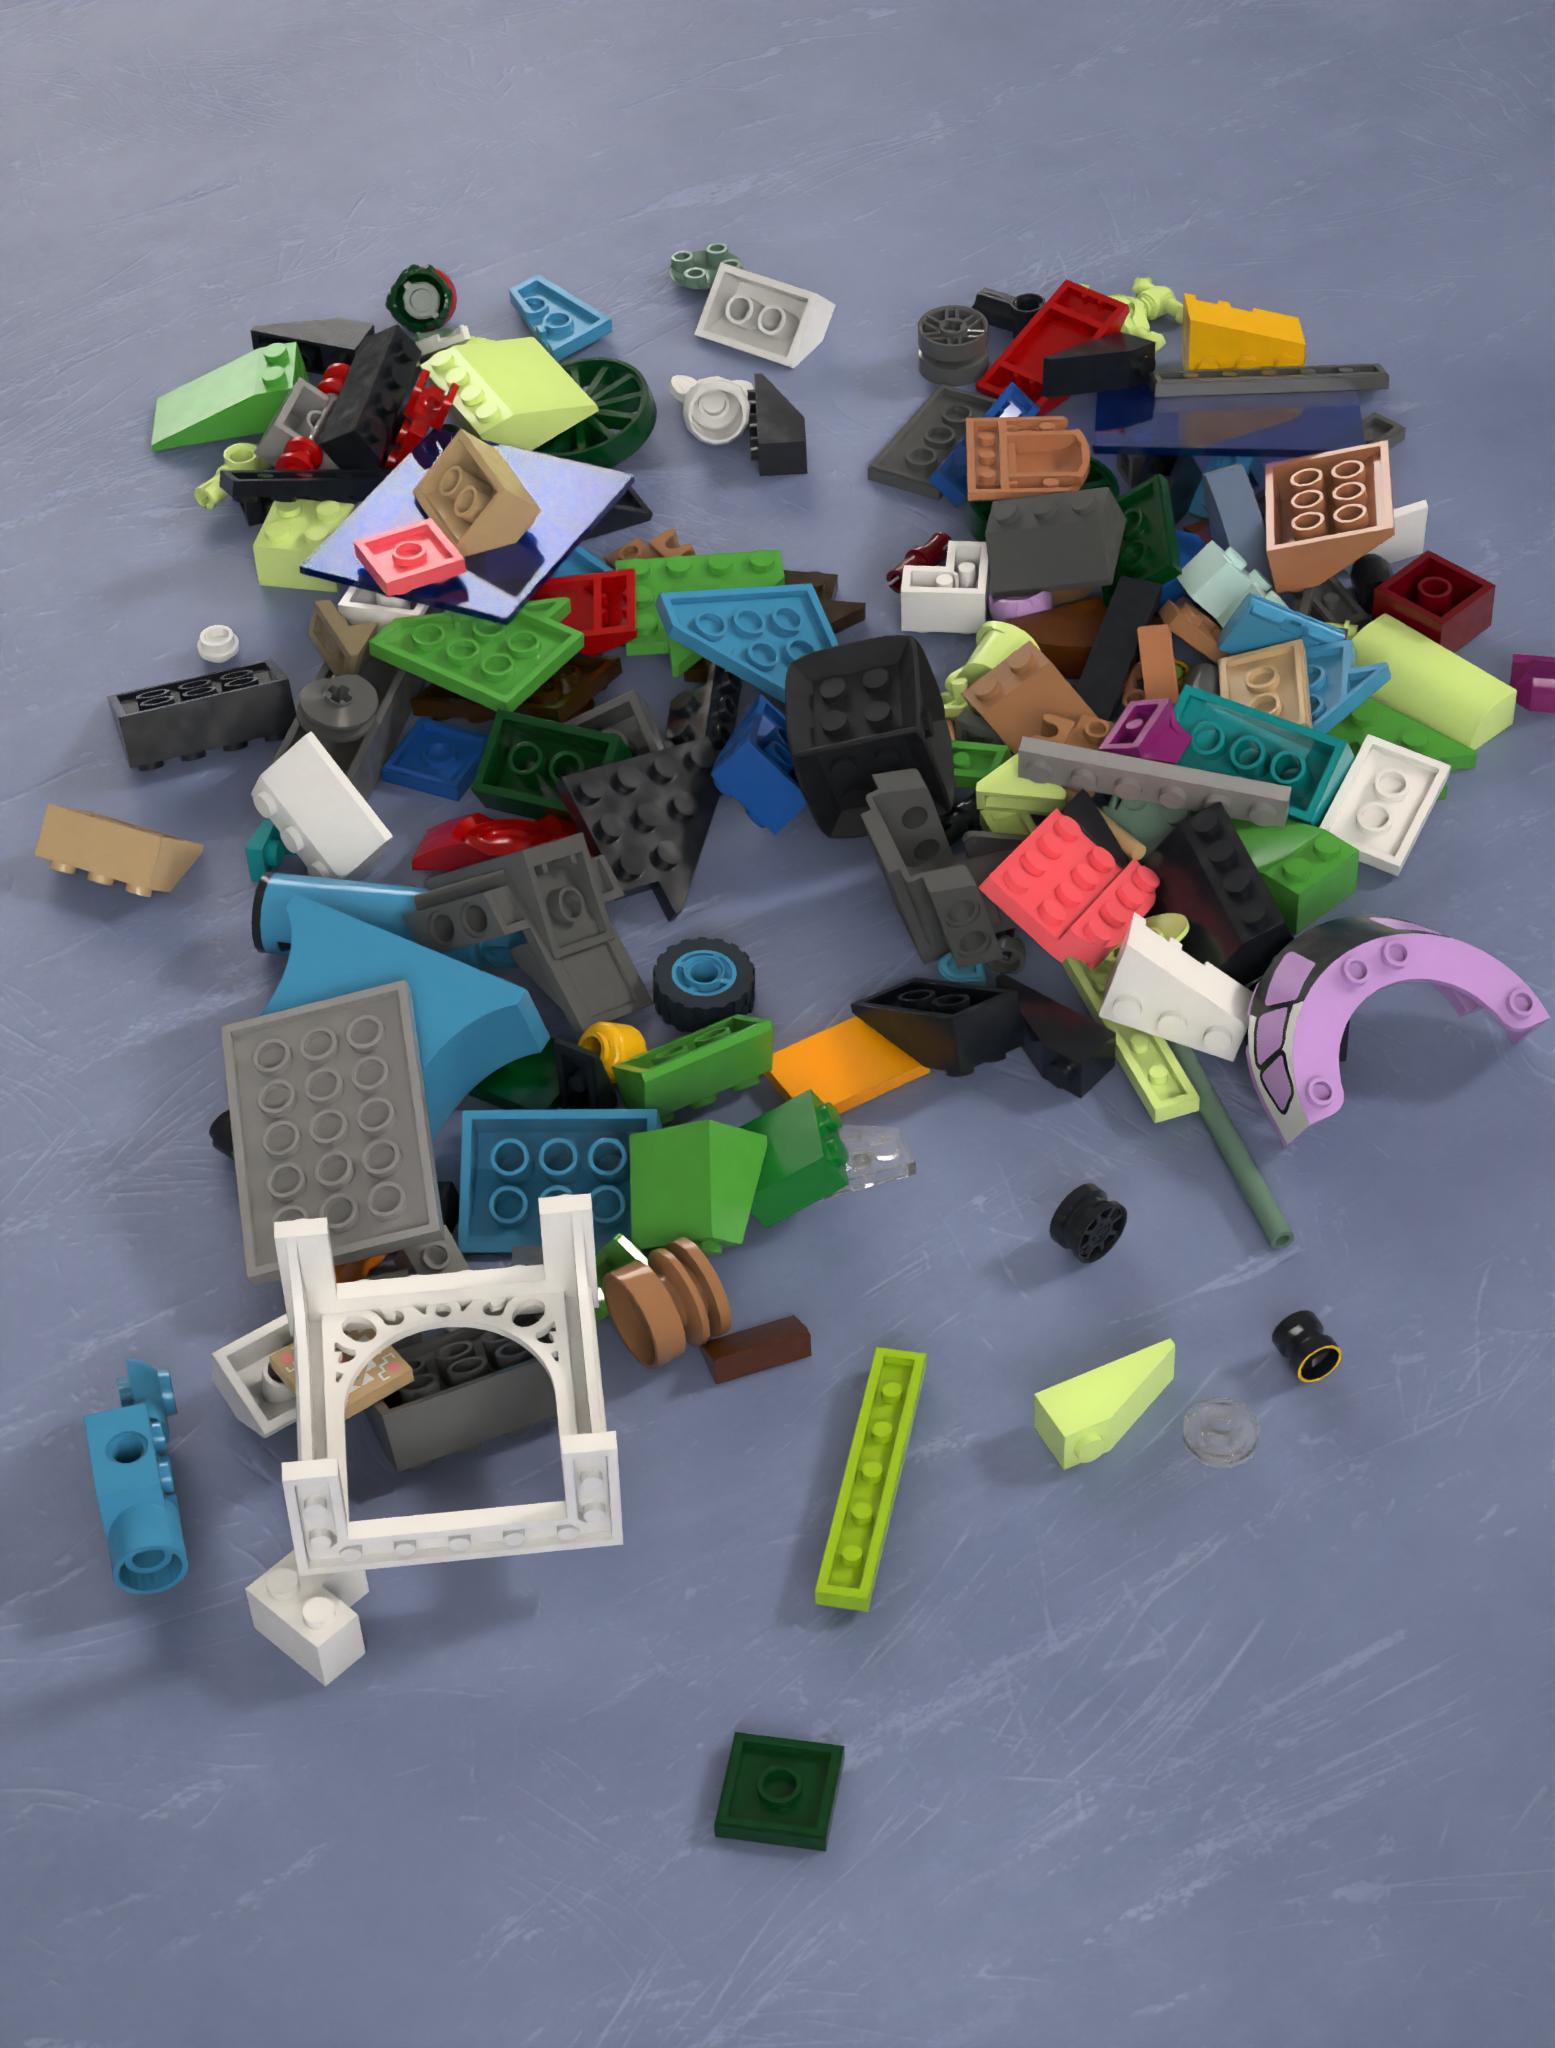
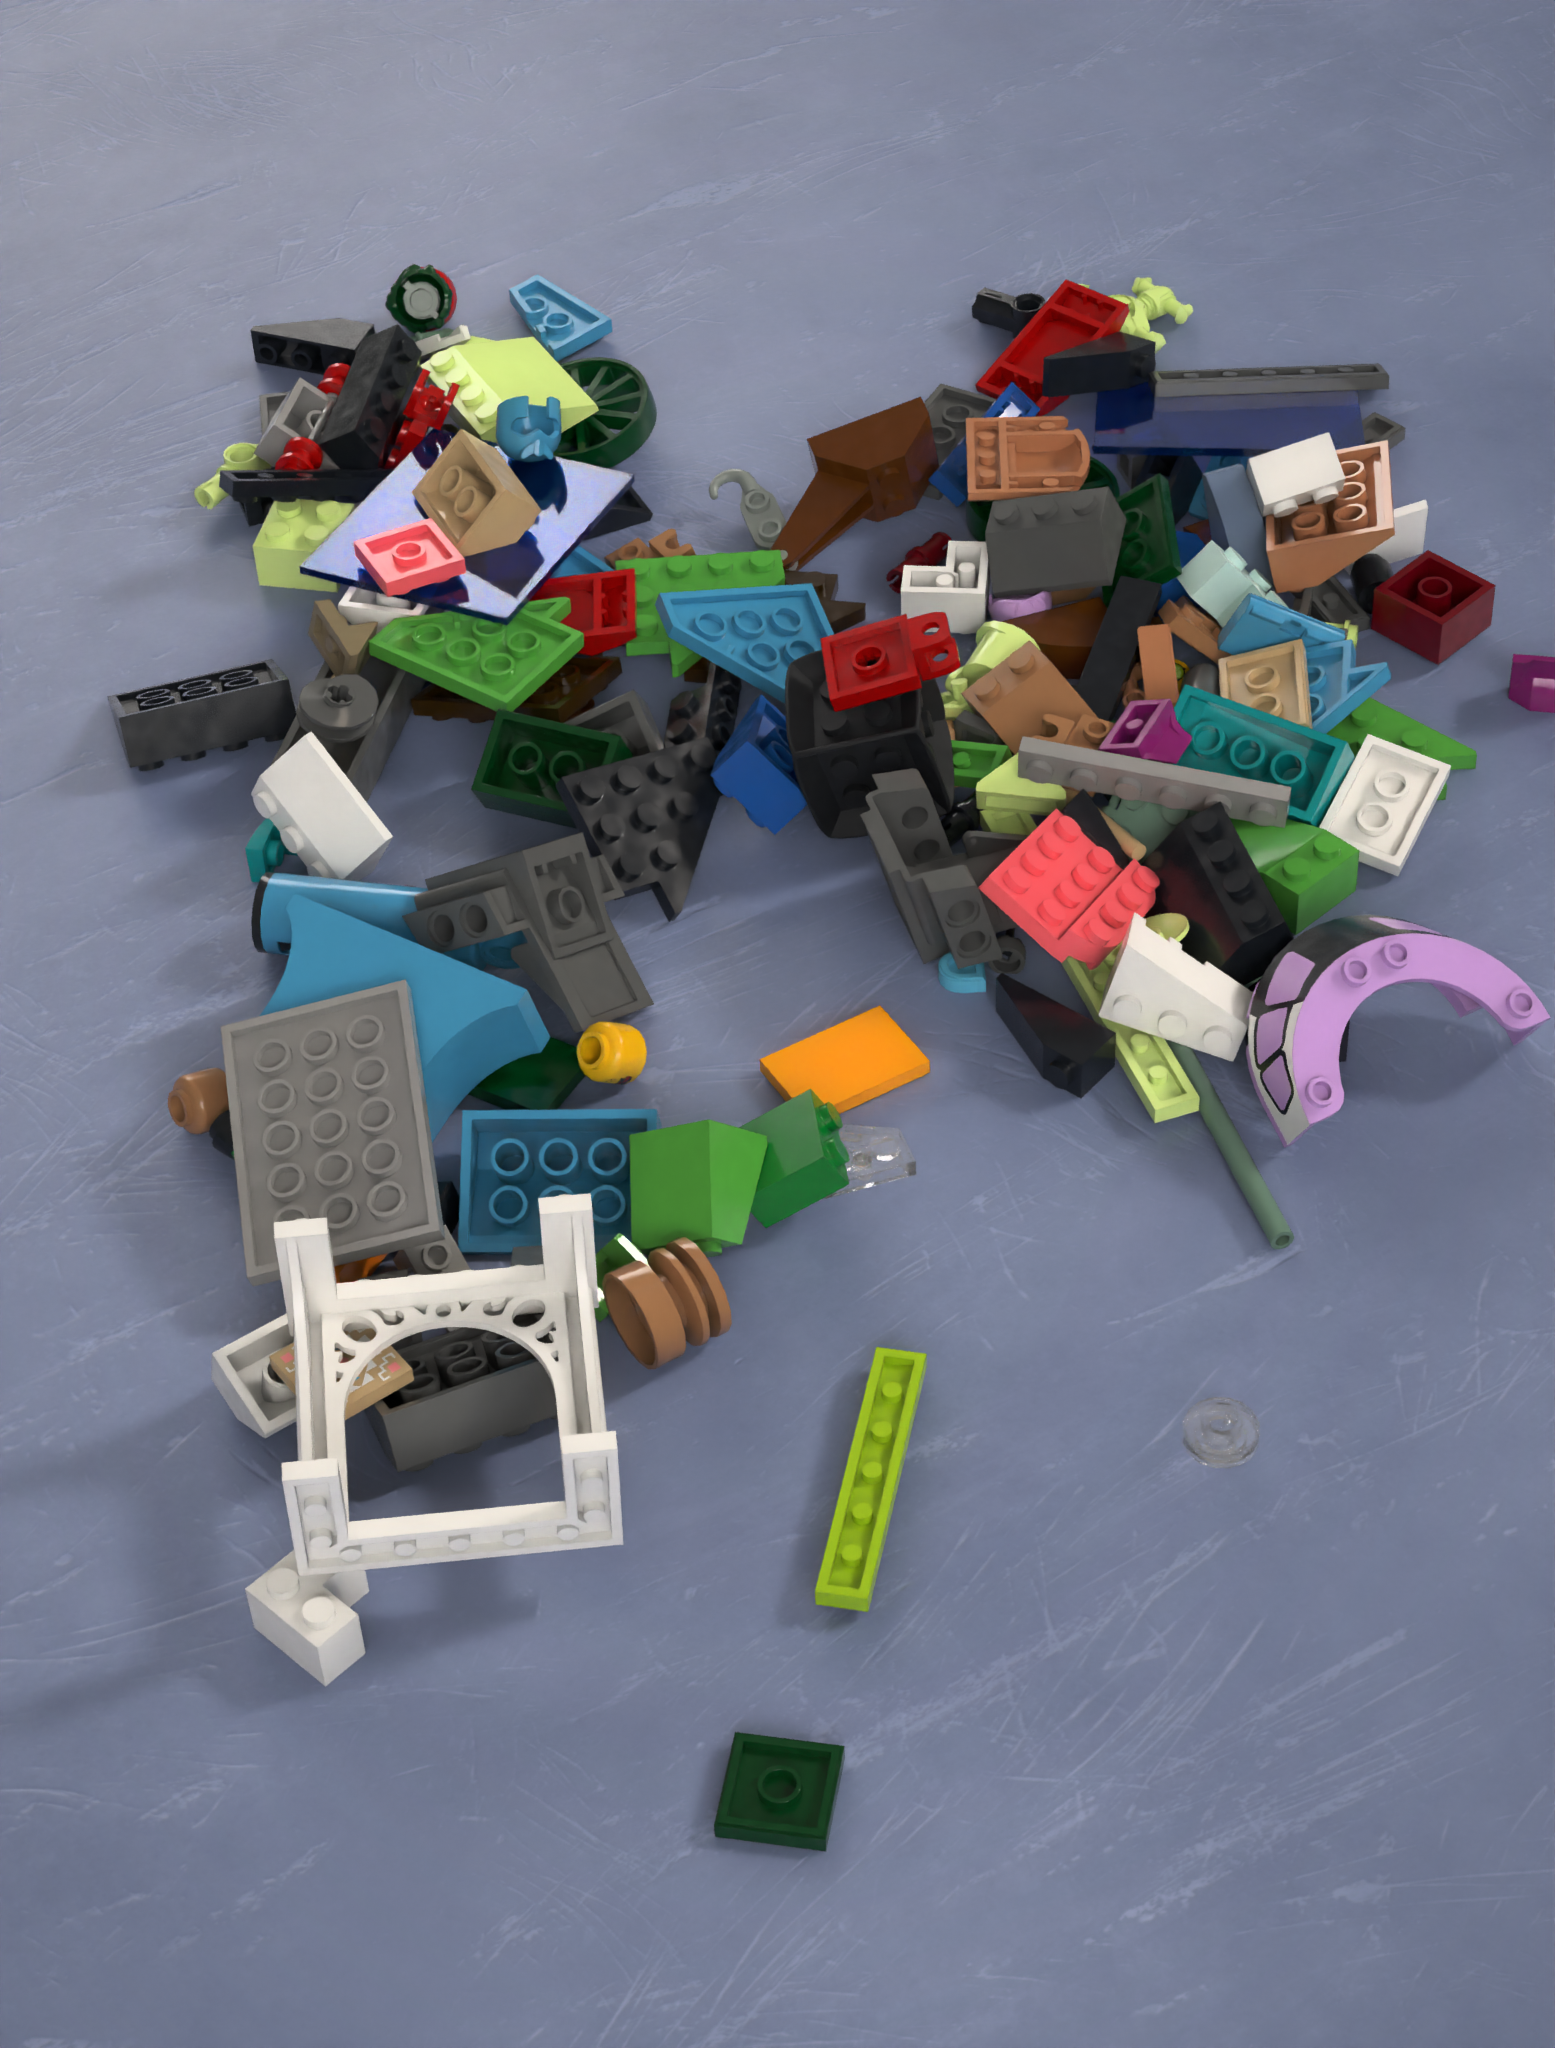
(114, 850): tan slope -> none
(134, 1482): dark azure brick -> none
(198, 1099): none -> medium nougat head
(218, 644): white plate -> none
(229, 400): slope -> none
(436, 759): blue tile -> none
(480, 838): red slope -> none
(528, 430): none -> dark azure helmet
(582, 1078): black slope -> none
(697, 1066): bright green slope -> none
(700, 267): sand green dish -> none
(702, 983): black wheel -> none
(713, 407): white piece -> none
(756, 1349): reddish brown slope -> none
(764, 316): white slope -> none
(775, 431): black slope -> none
(860, 470): none -> reddish brown slope
(900, 656): none -> red plate
(946, 1022): black slope -> none
(953, 345): dark grey wheel -> none
(1088, 1221): black wheel -> none
(1098, 1407): yellowish green slope -> none
(1237, 338): yellow wedge -> none
(1296, 475): none -> white slope
(1309, 1350): black wheel -> none
(1435, 683): yellowish green brick -> none

